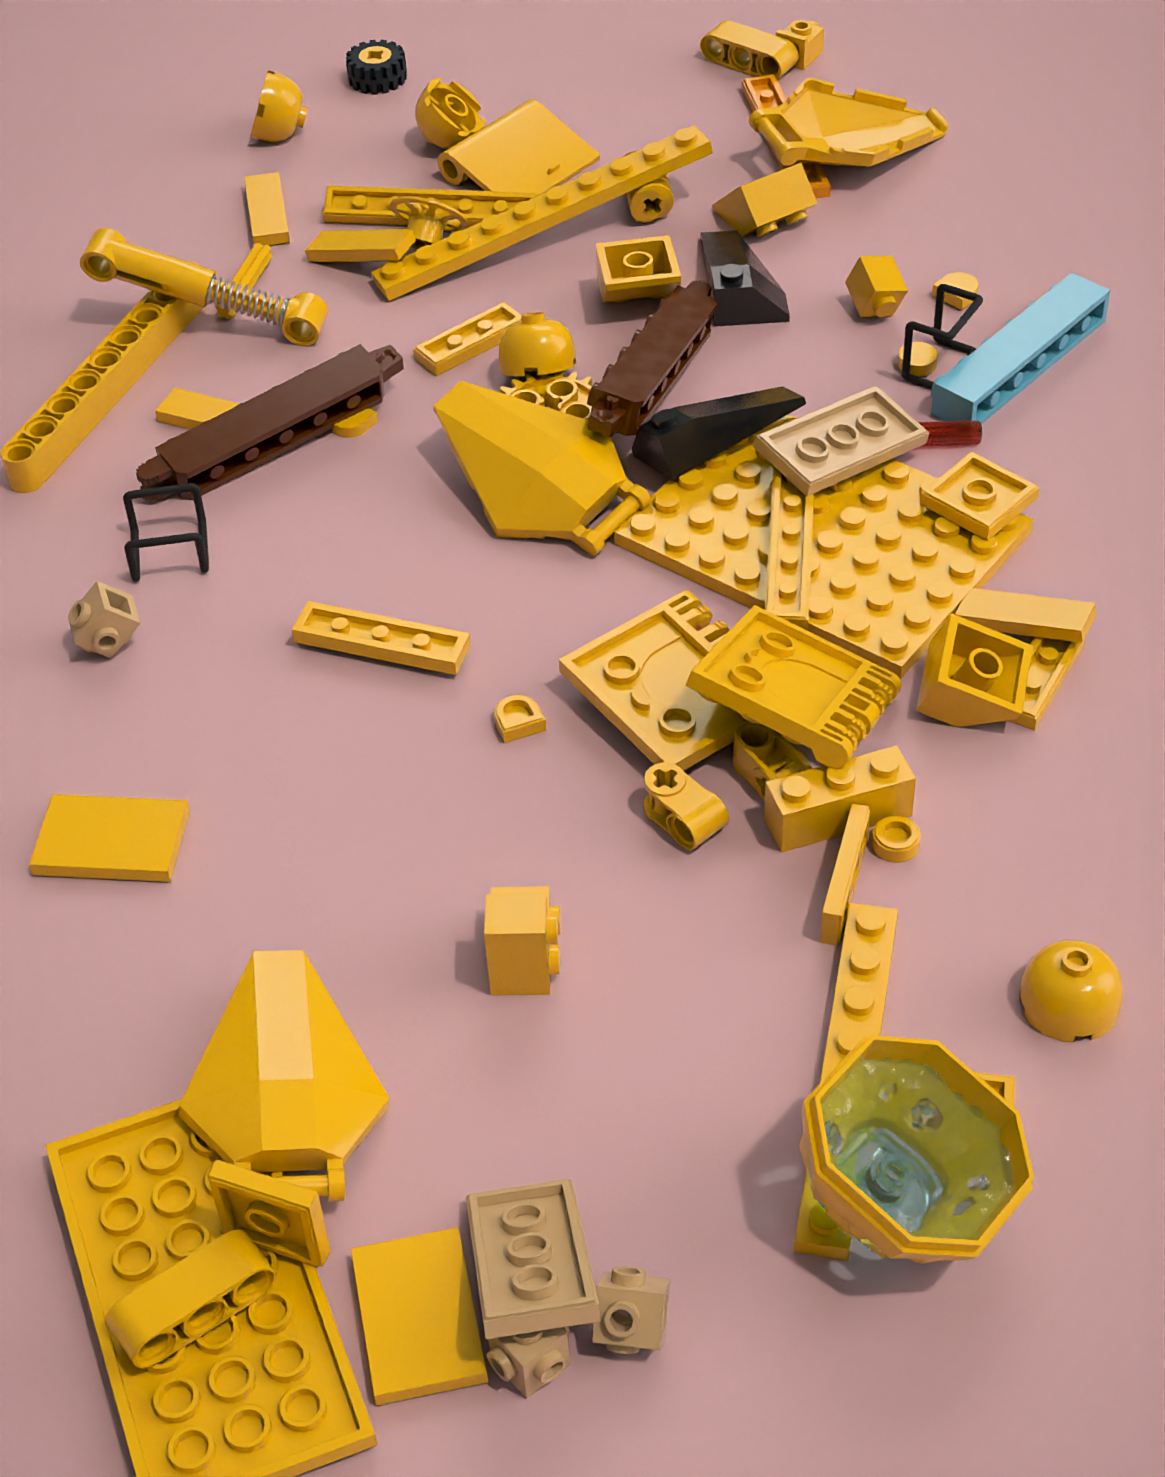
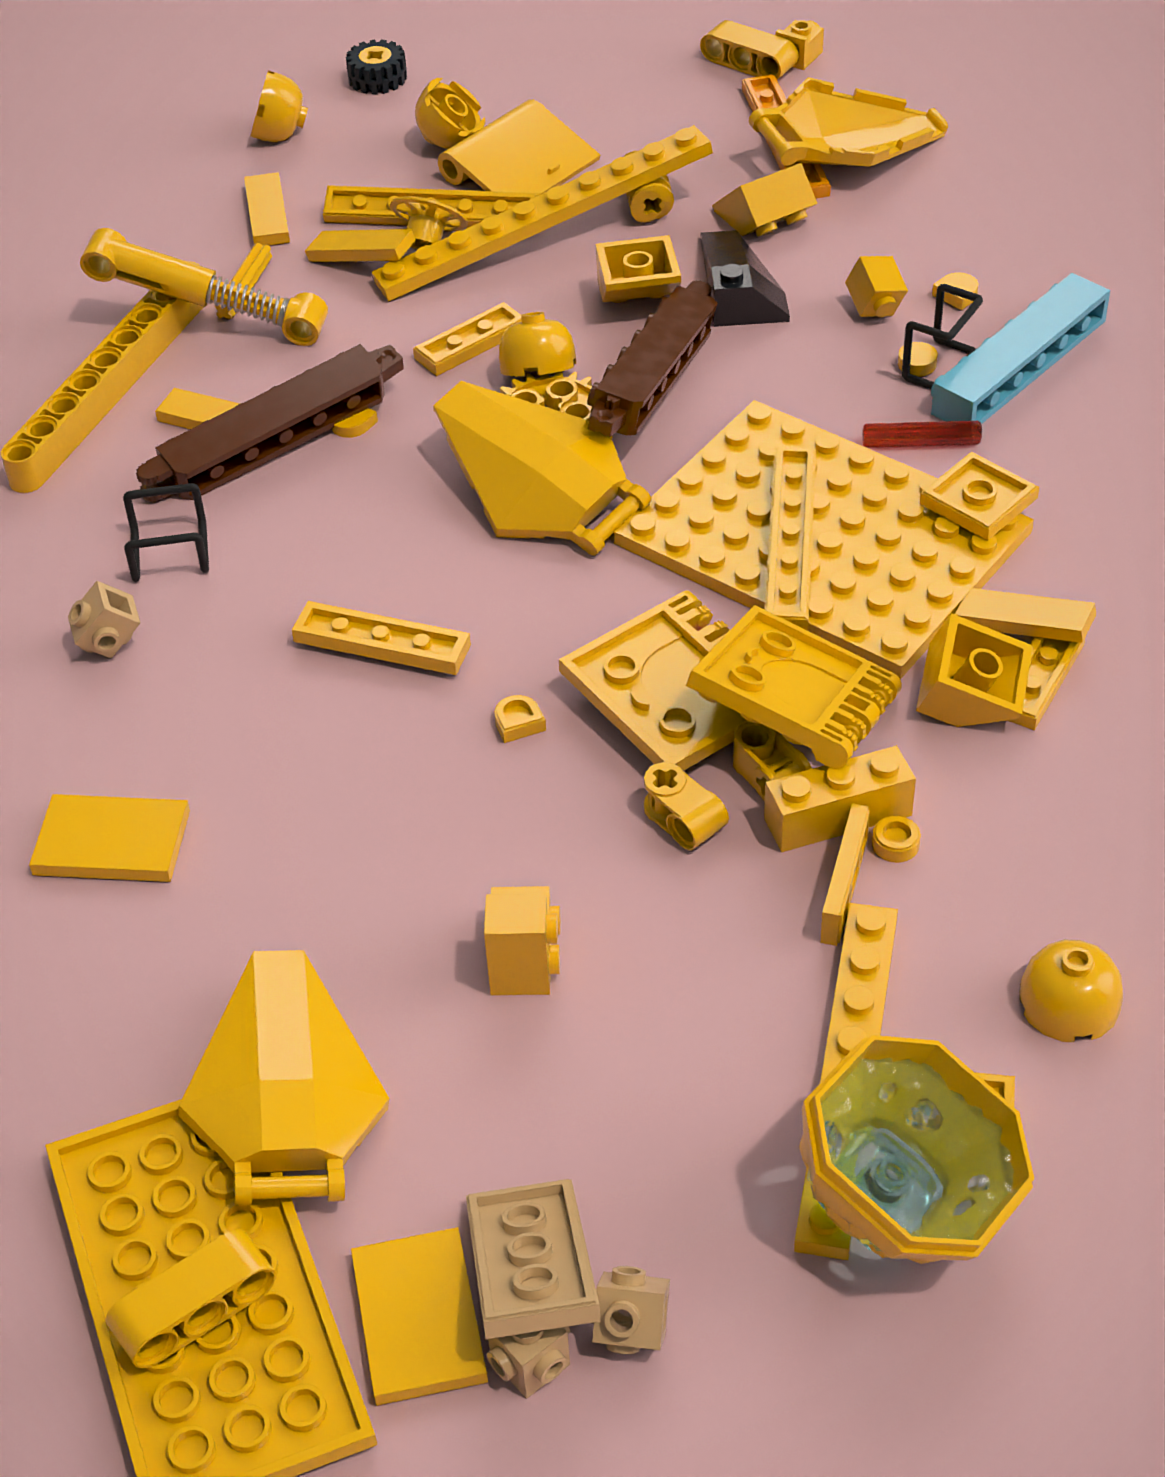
(271, 1212): yellow tile -> none
(698, 431): black wedge -> none
(840, 440): tan tile -> none

